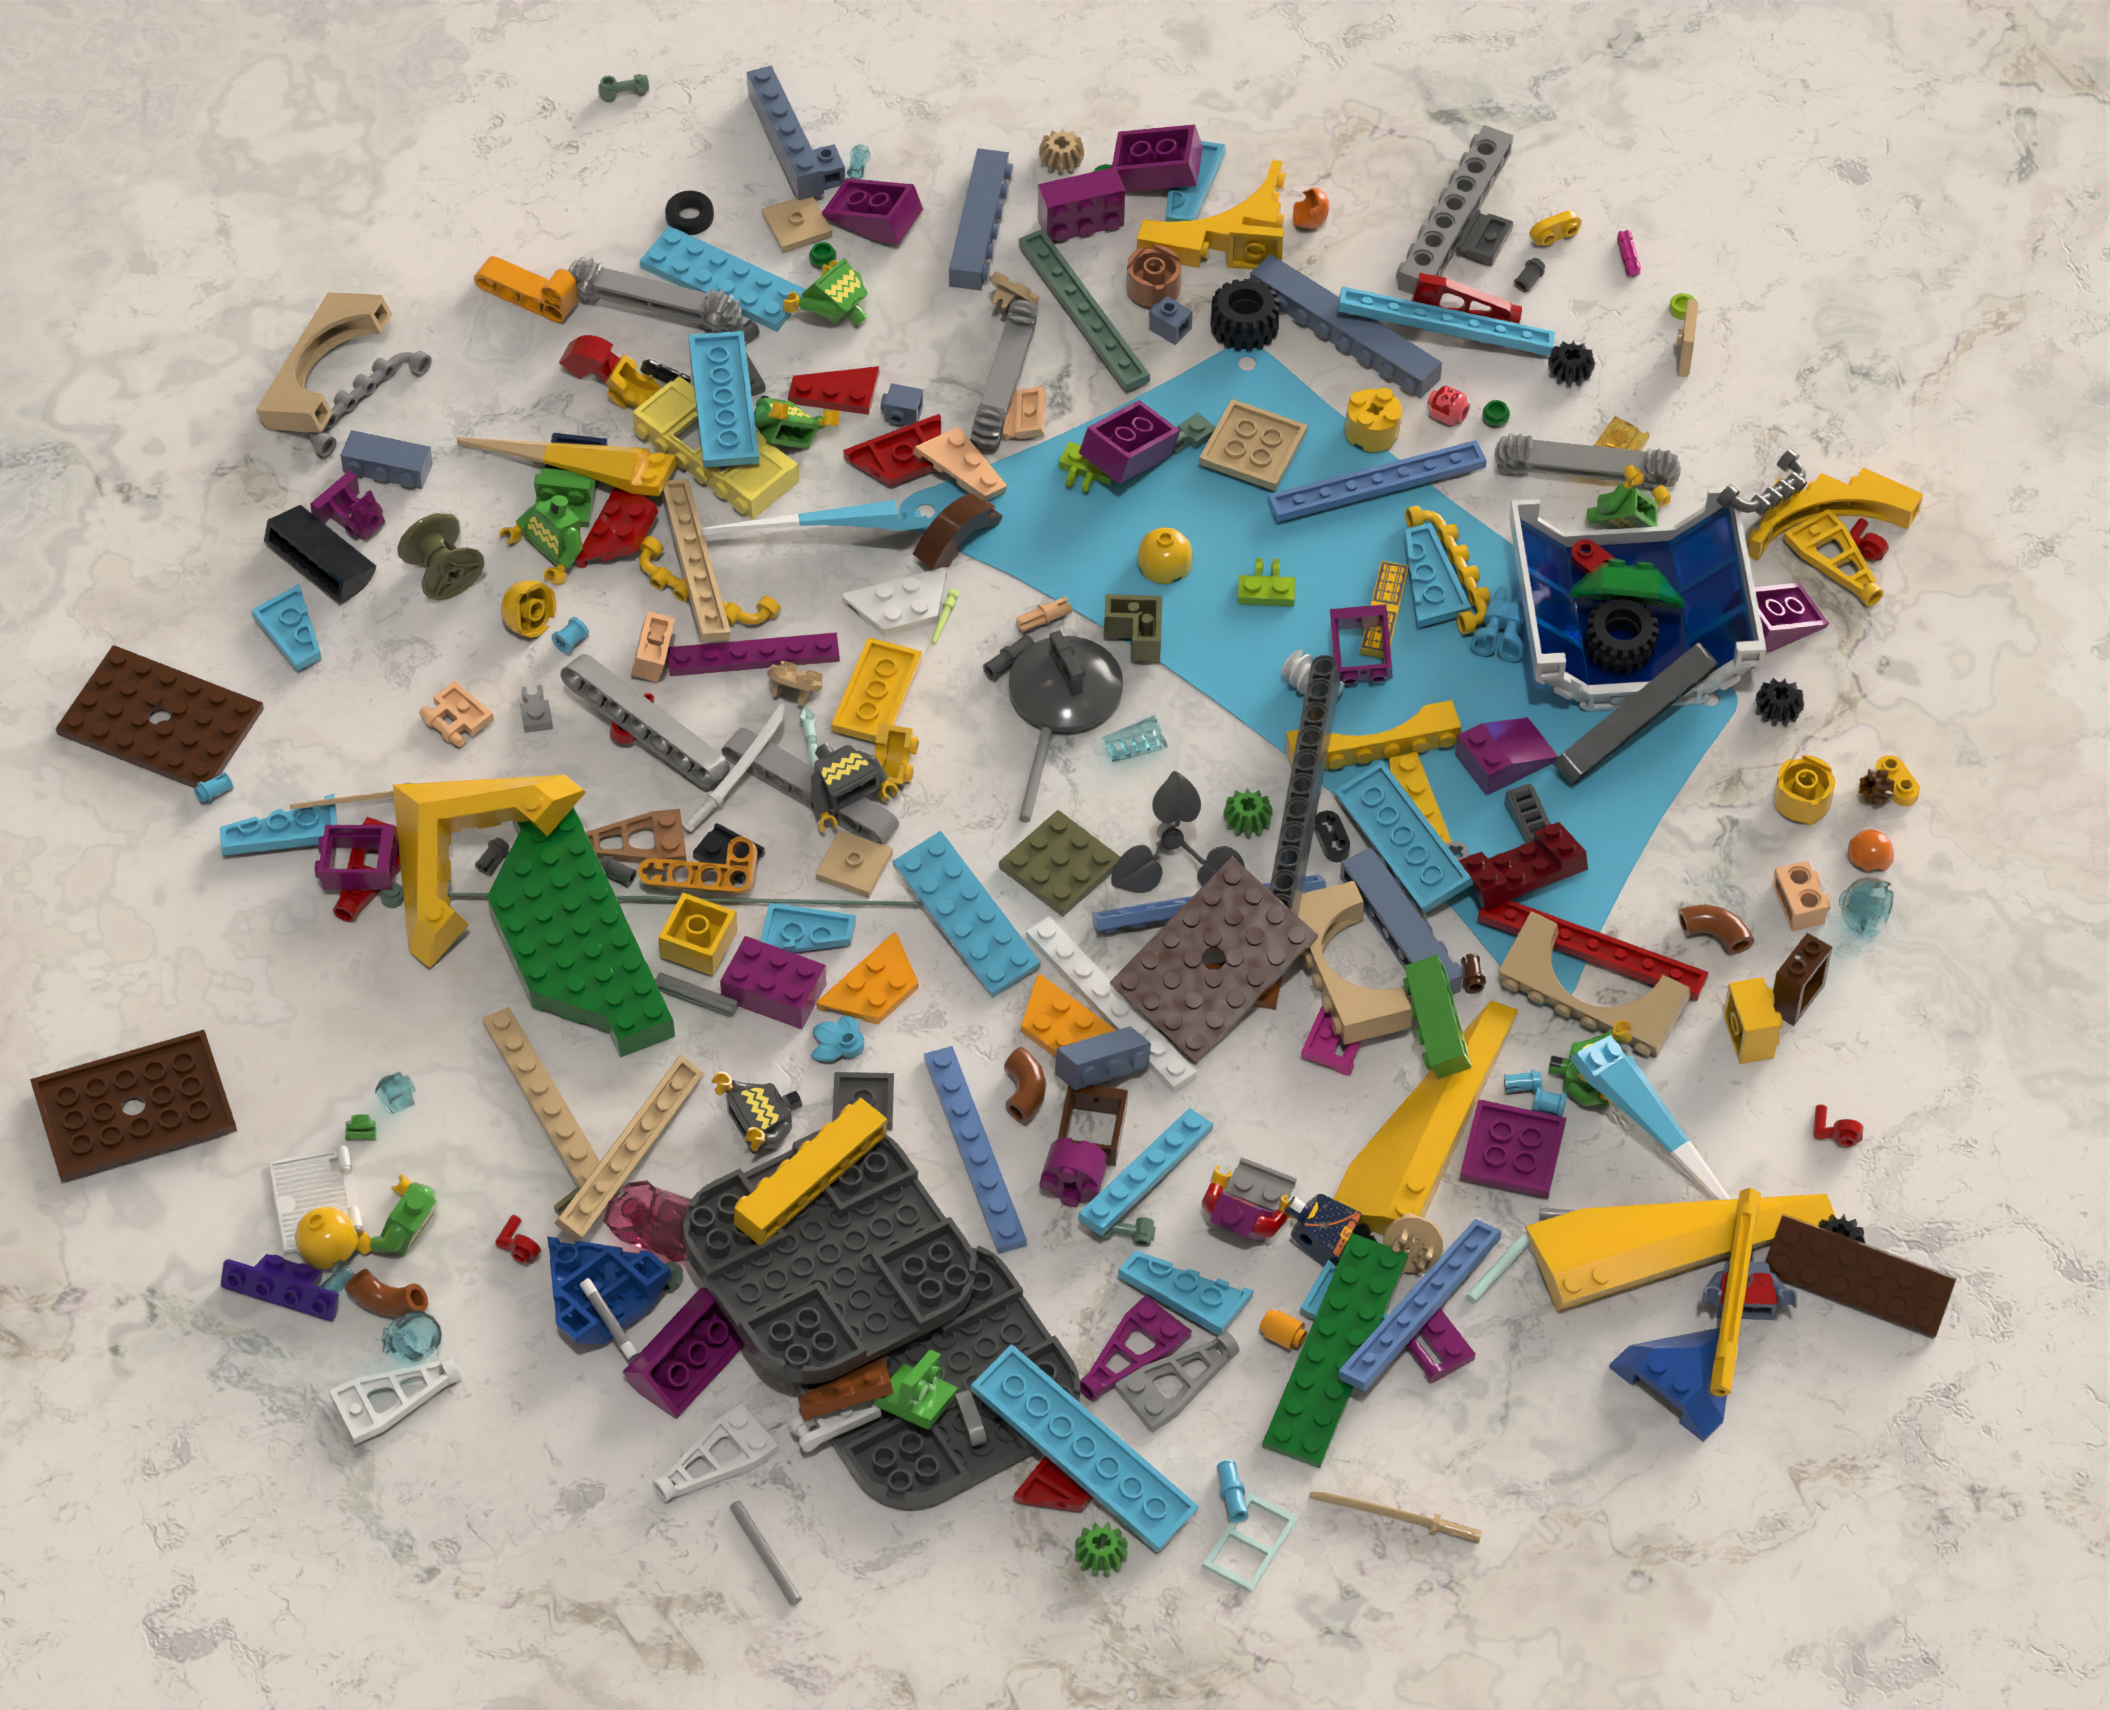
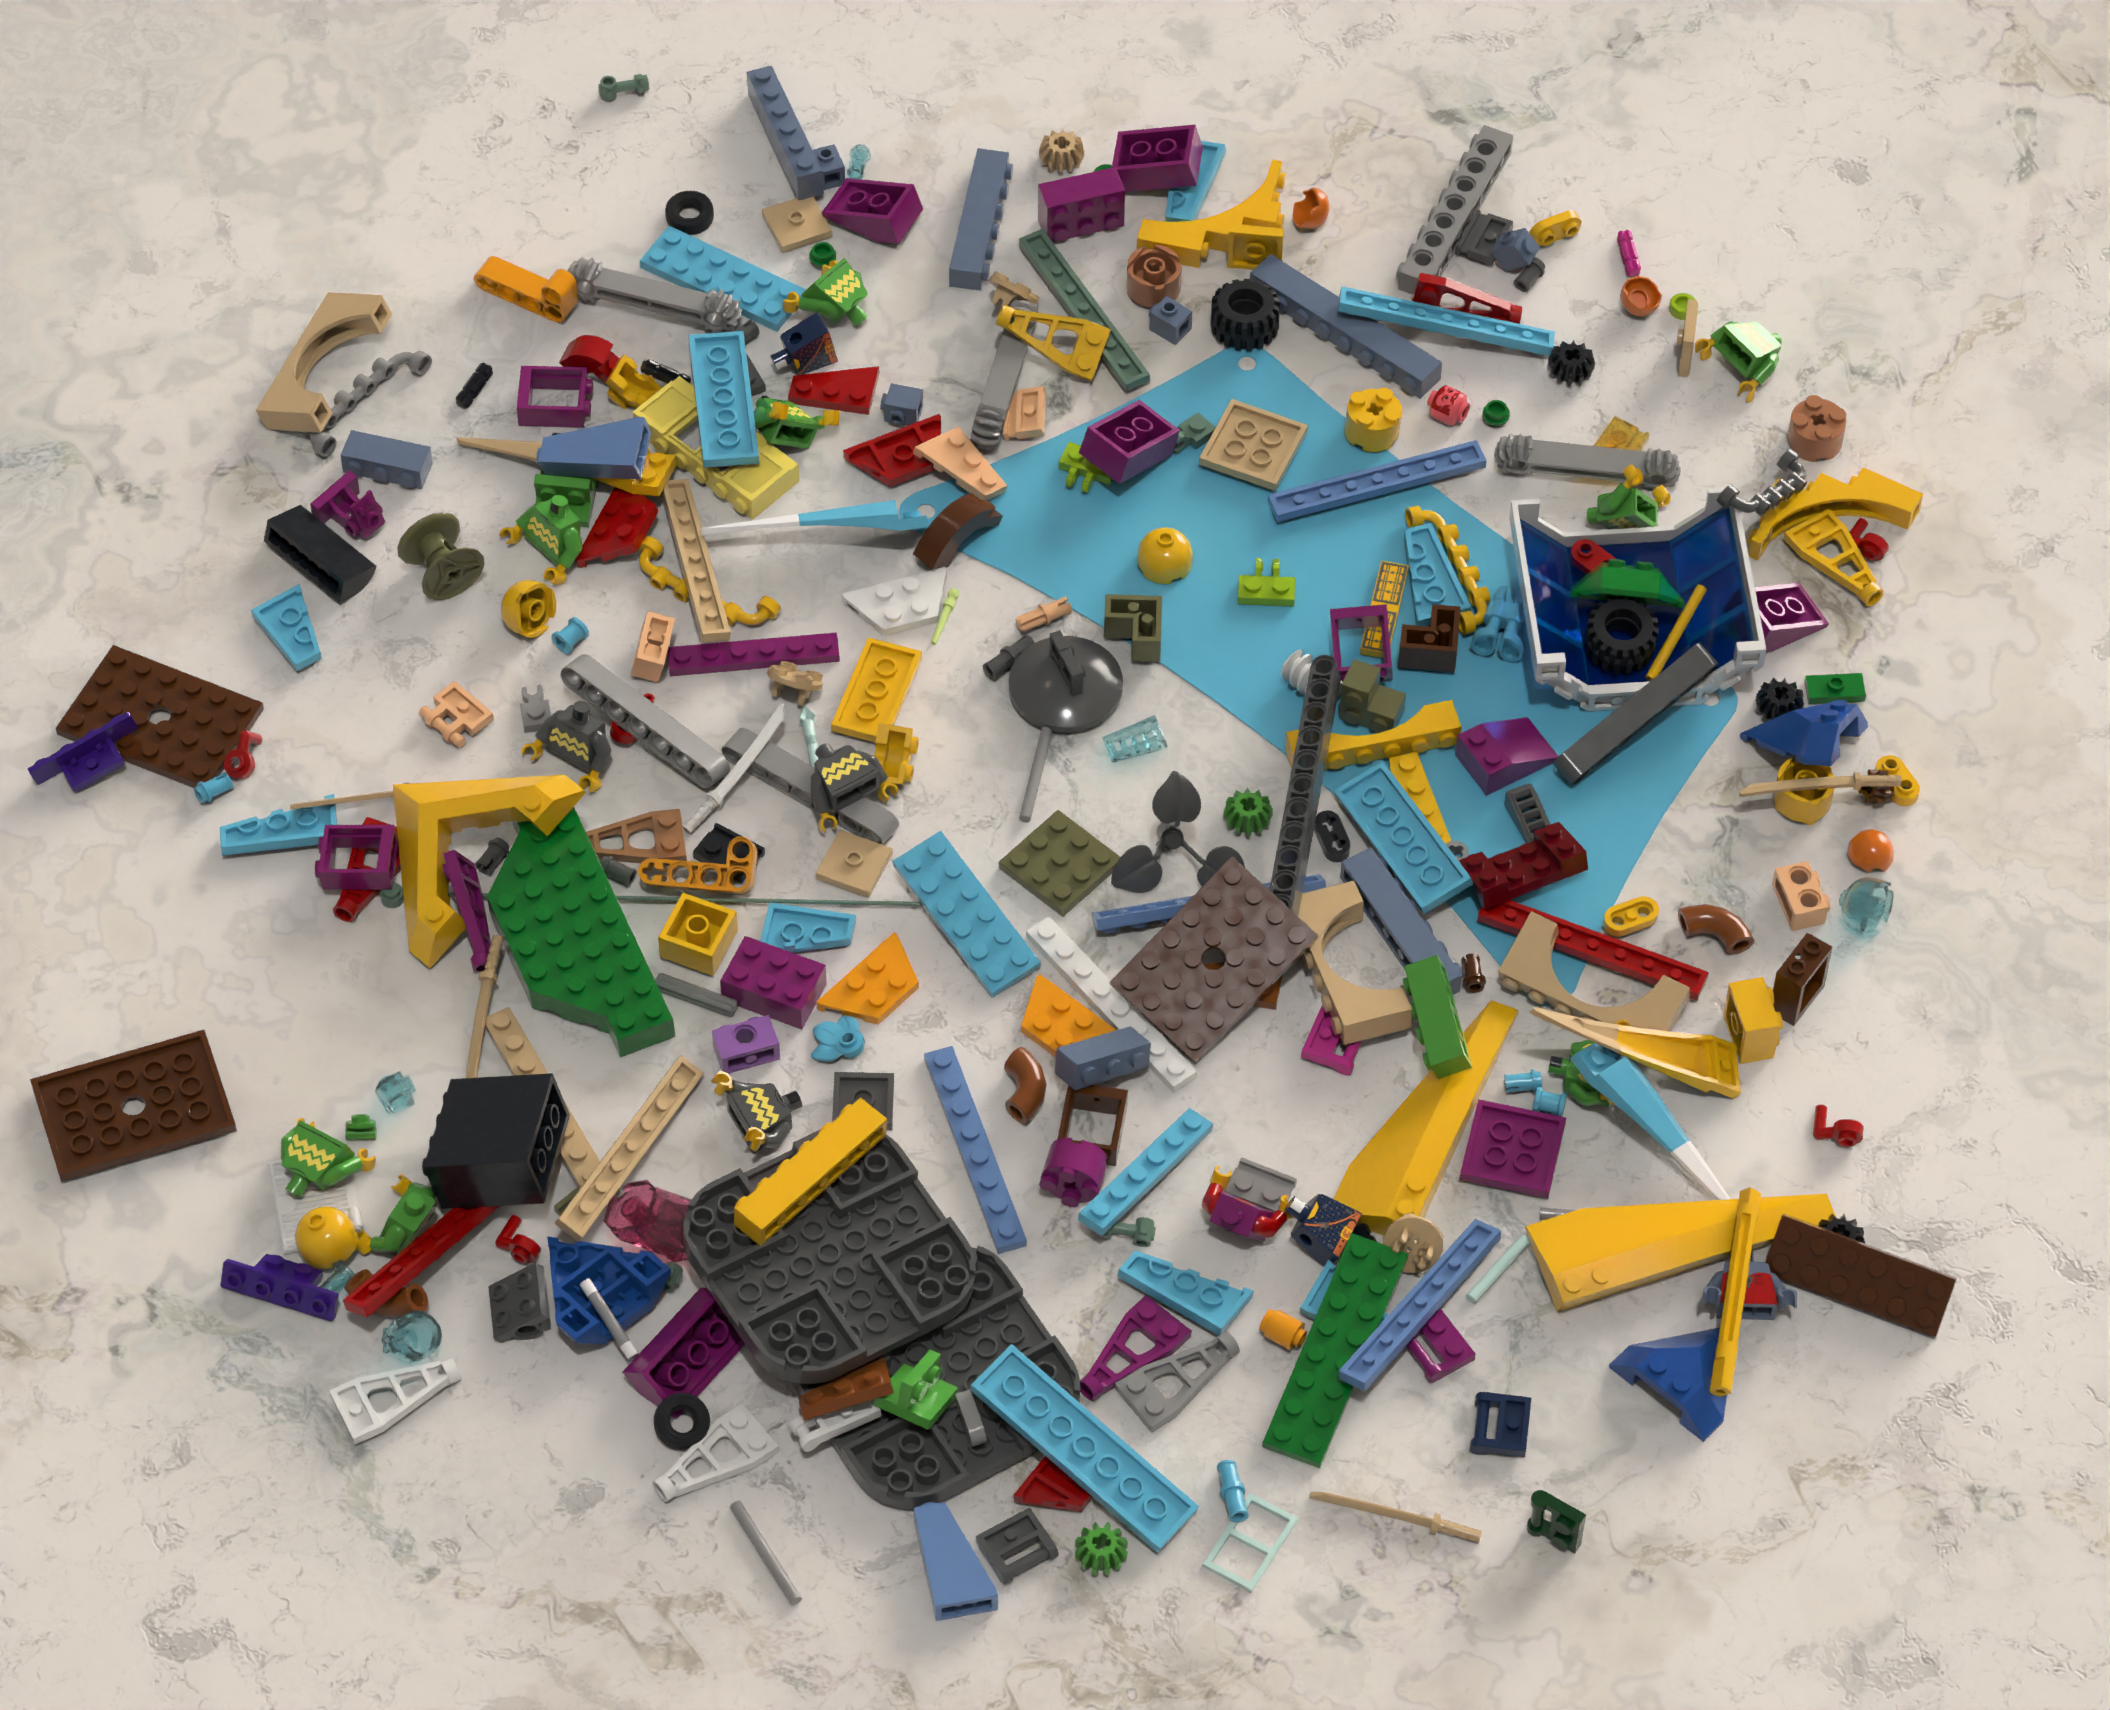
(88, 757): none -> dark purple bracket
(247, 761): none -> red plate
(318, 1159): none -> bright green torso
(414, 1259): none -> red plate
(465, 879): none -> magenta plate
(474, 385): none -> black axle
(488, 978): none -> tan sword
(496, 1141): none -> black brick
(519, 1304): none -> dark grey plate
(553, 378): none -> magenta window
(577, 739): none -> dark grey torso
(598, 451): none -> medium blue slope
(685, 1402): none -> black tyre
(735, 1055): none -> medium lavender brick
(806, 347): none -> dark blue torso
(951, 1567): none -> medium blue slope
(1013, 1537): none -> dark grey plate
(1087, 349): none -> yellow plate
(1367, 702): none -> olive brick
(1434, 645): none -> reddish brown brick
(1511, 1424): none -> dark blue plate
(1515, 249): none -> sand blue brick
(1566, 1522): none -> dark green plate
(1628, 916): none -> yellow plate
(1640, 296): none -> orange hair
(1676, 632): none -> yellow piece
(1690, 1058): none -> yellow plate
(1748, 349): none -> bright green torso
(1810, 732): none -> blue wedge
(1816, 429): none -> nougat brick
(1832, 687): none -> green plate
(1855, 781): none -> tan sword

